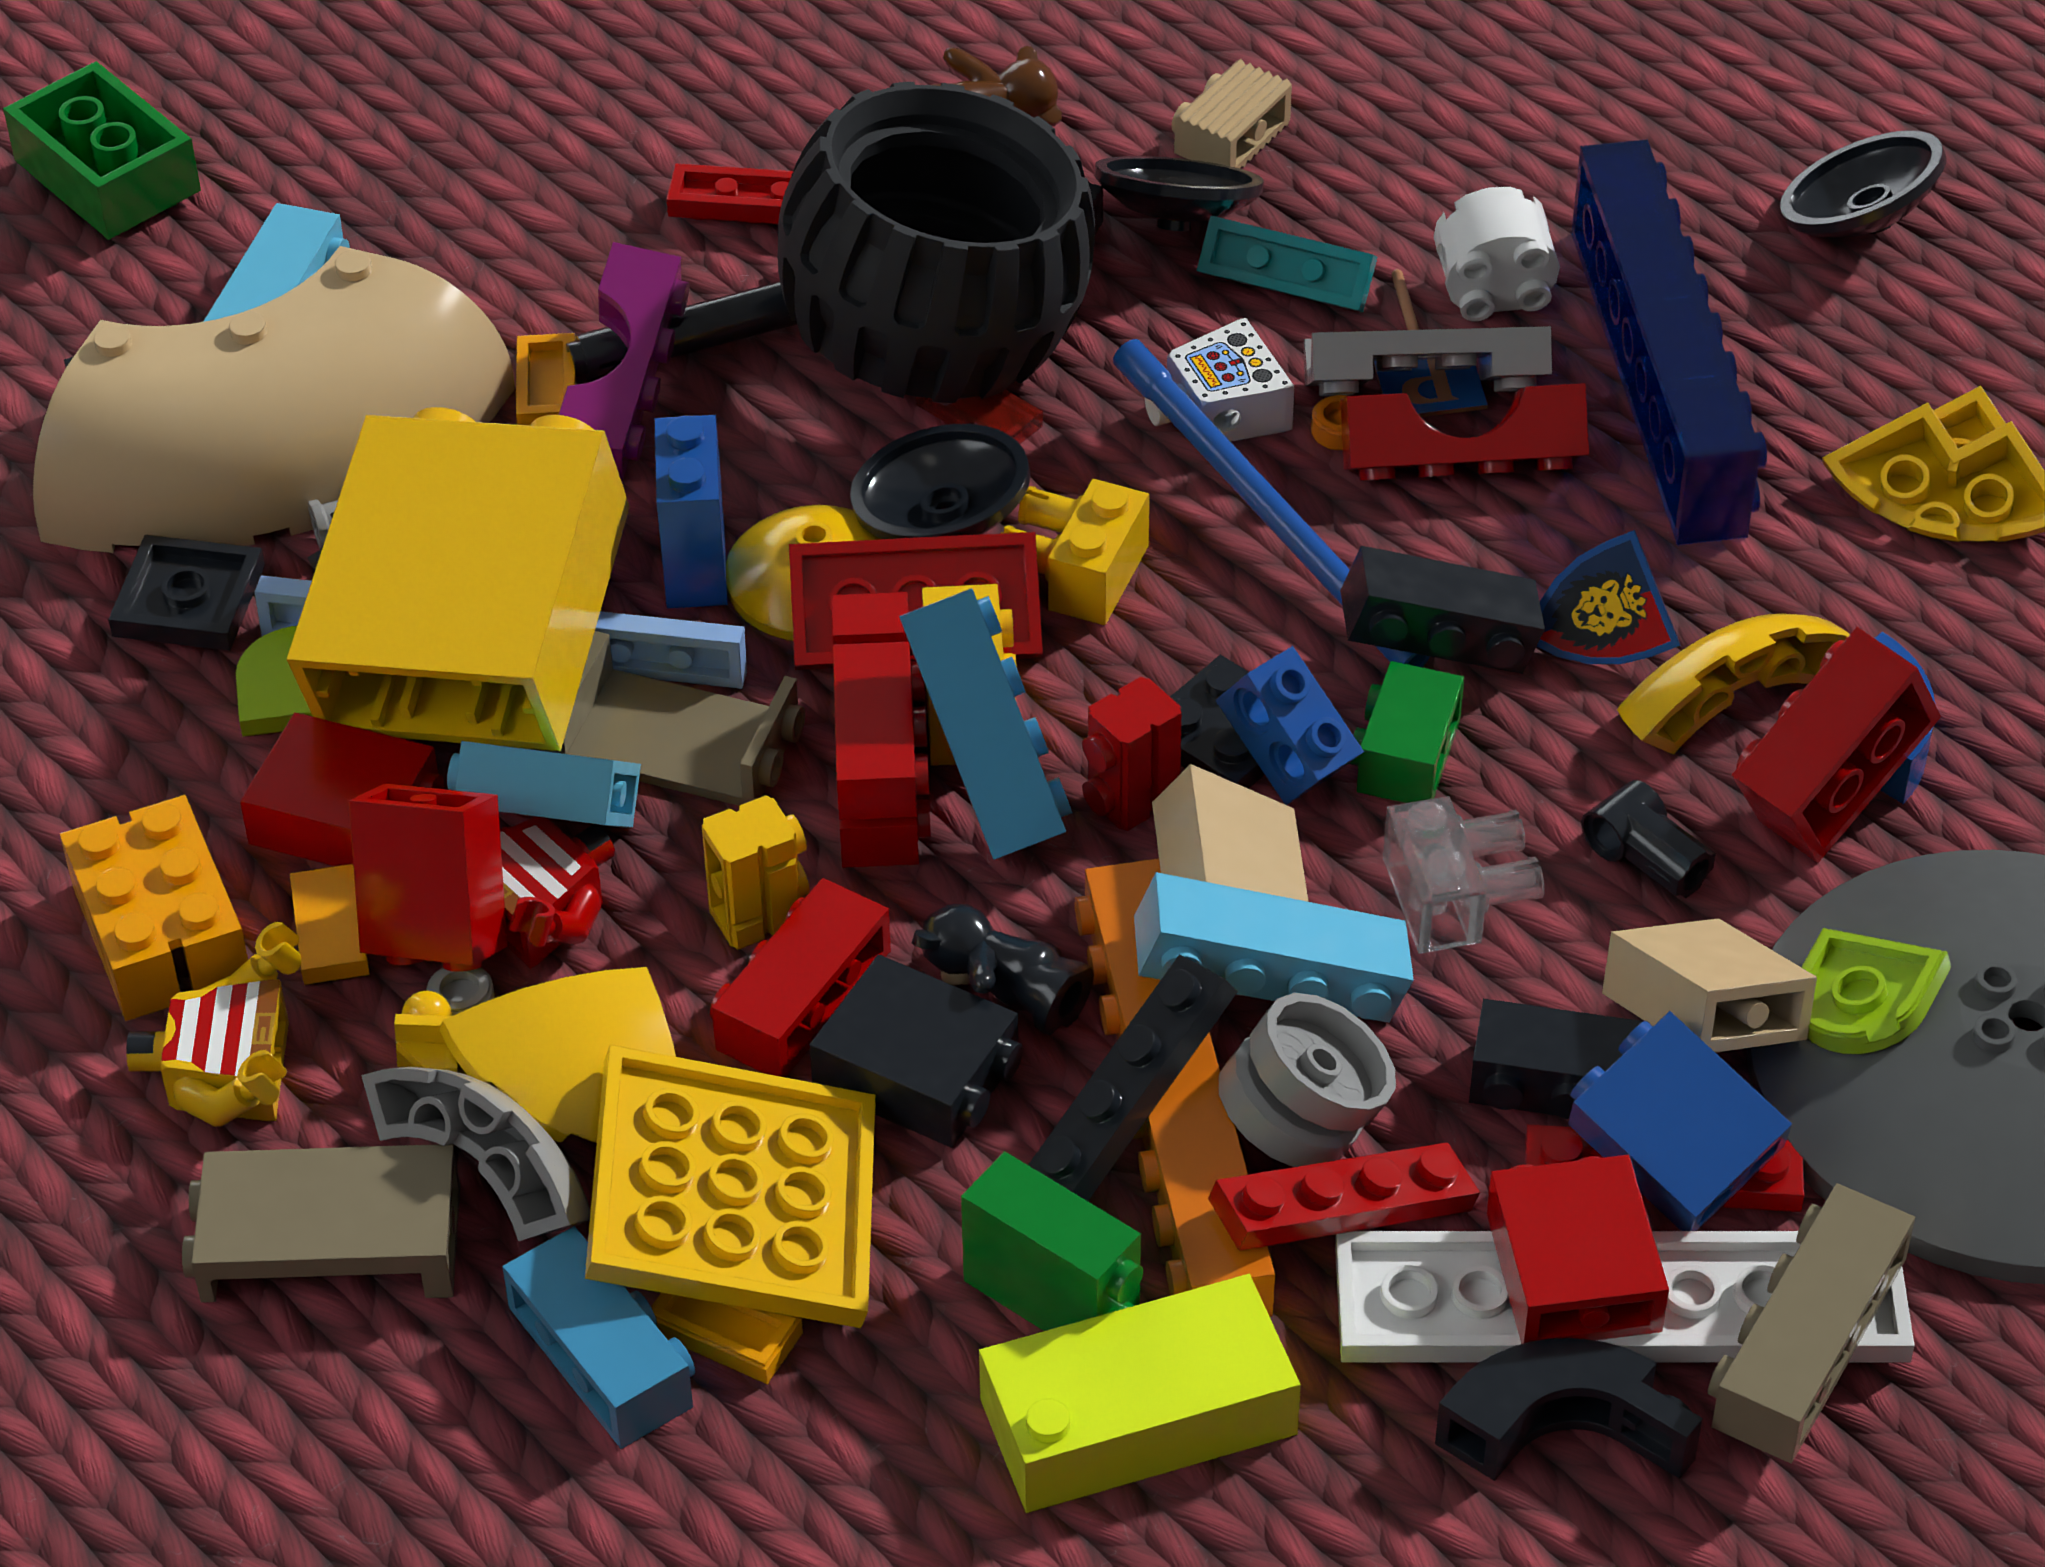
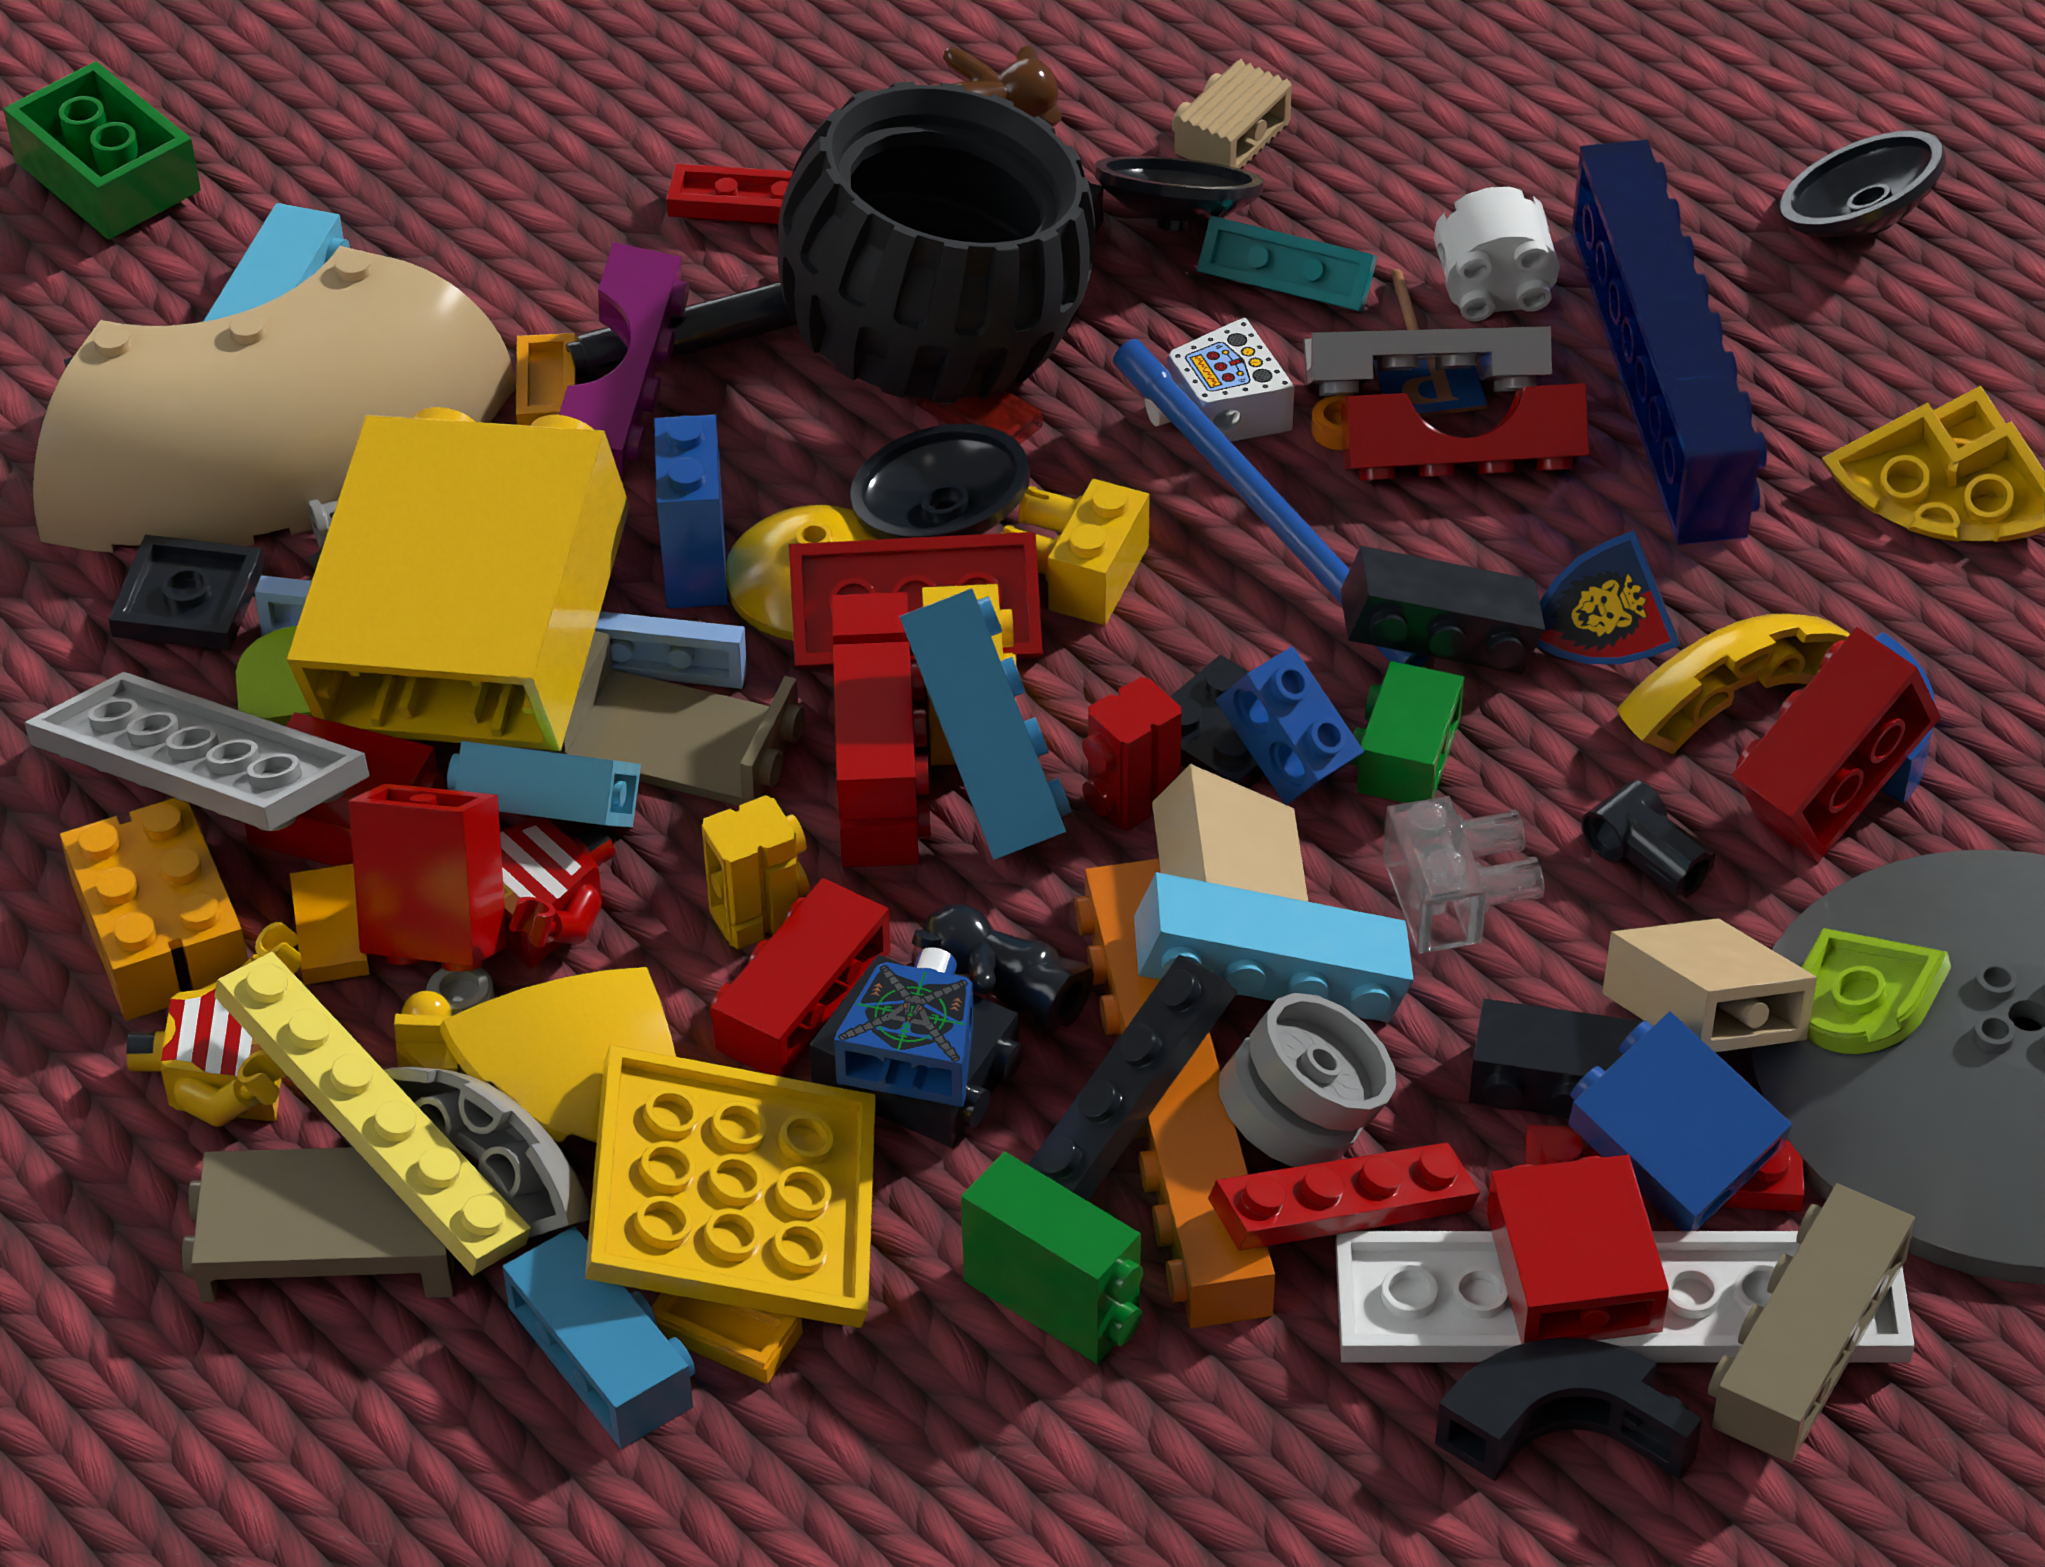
(198, 751): none -> light grey plate
(373, 1113): none -> light yellow plate
(910, 1031): none -> torso
(1138, 1392): neon yellow brick -> none

